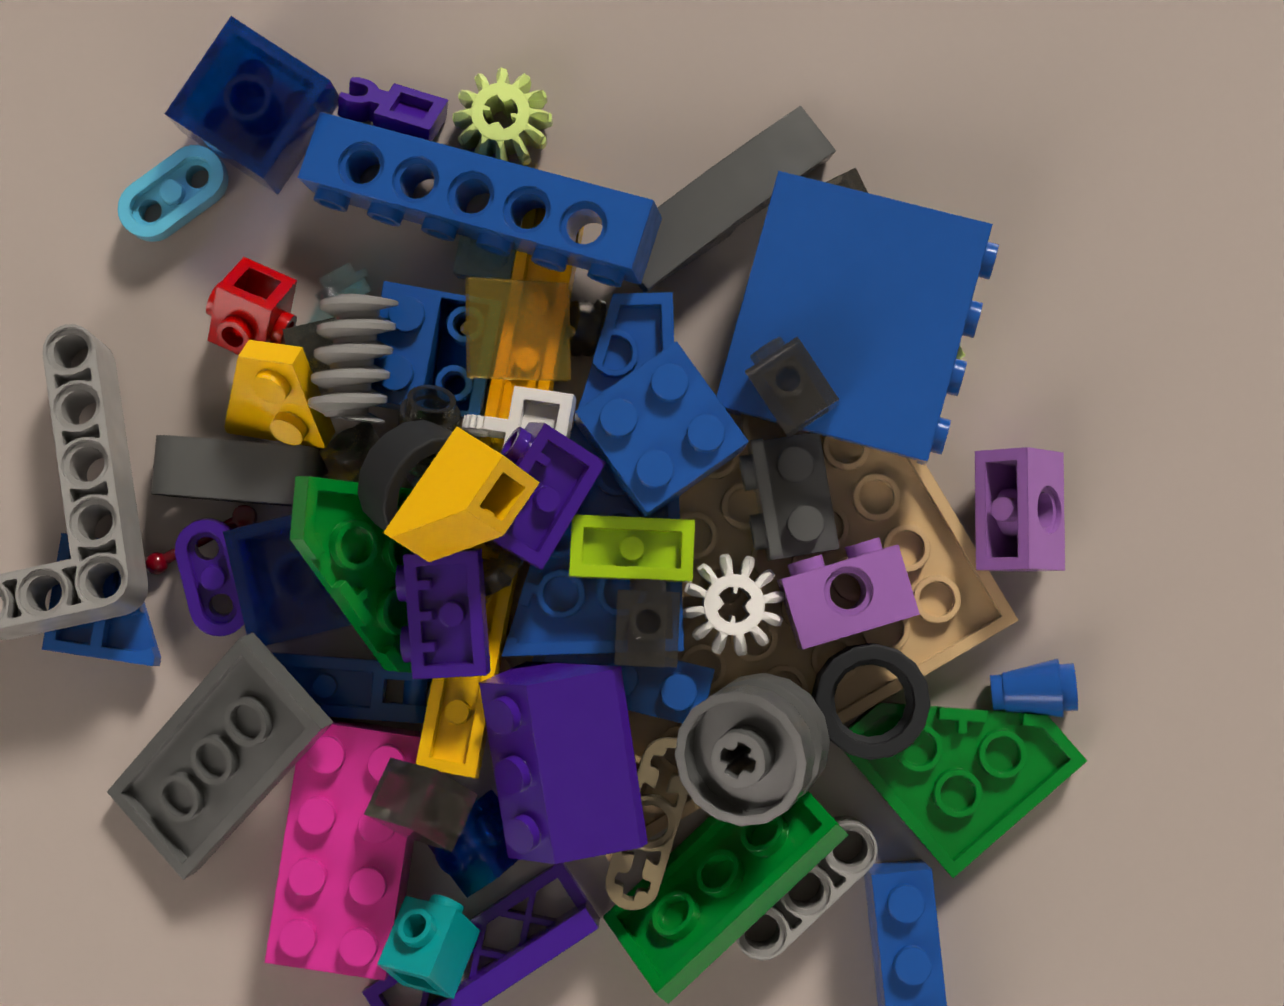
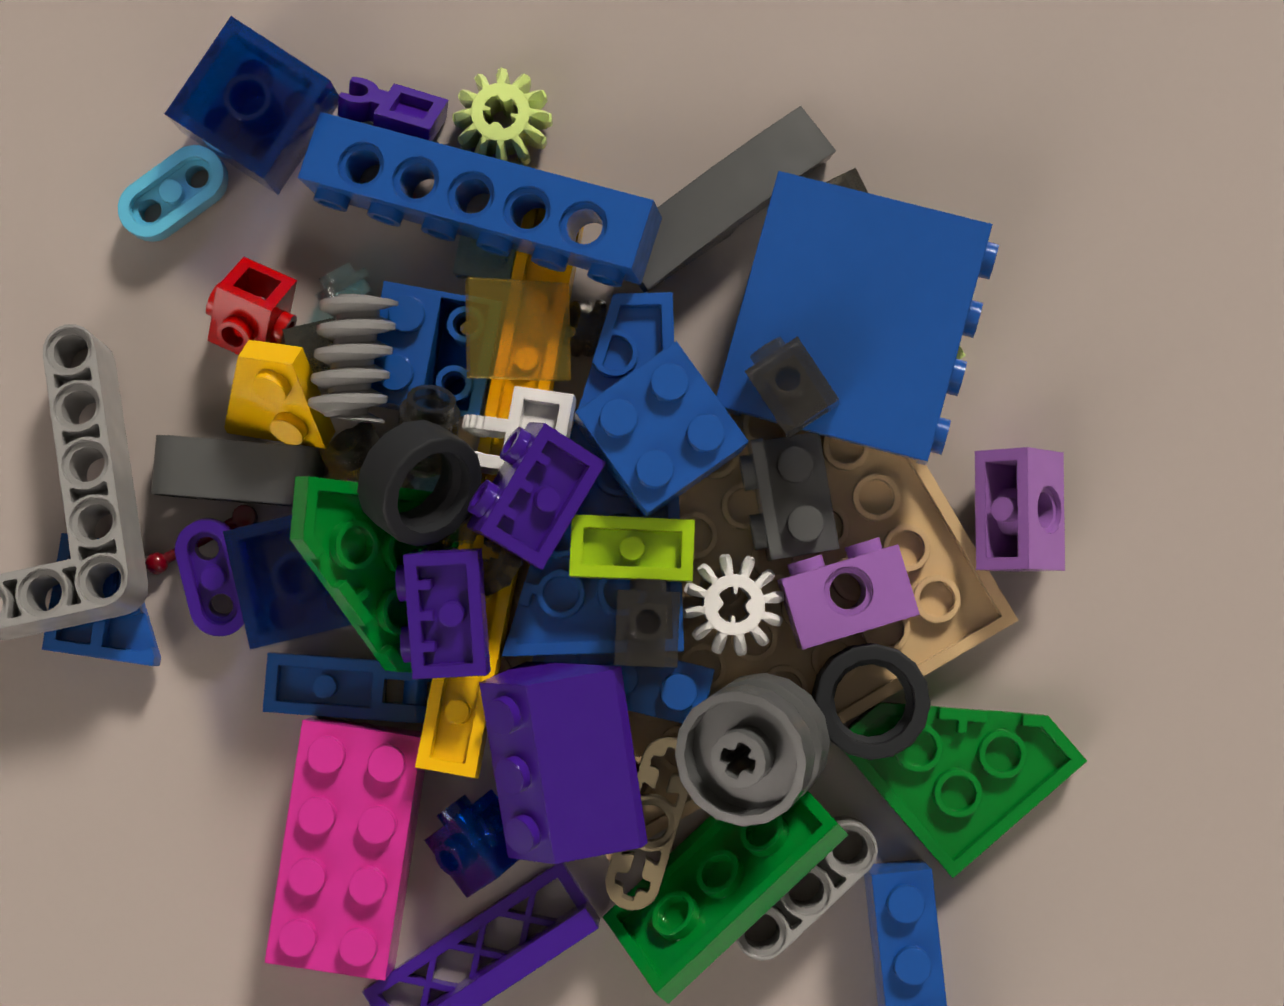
(219, 755): dark grey plate -> none
(421, 804): clear smoke brick -> none
(429, 945): teal brick -> none
(461, 499): yellow slope -> none
(1036, 689): blue cone -> none

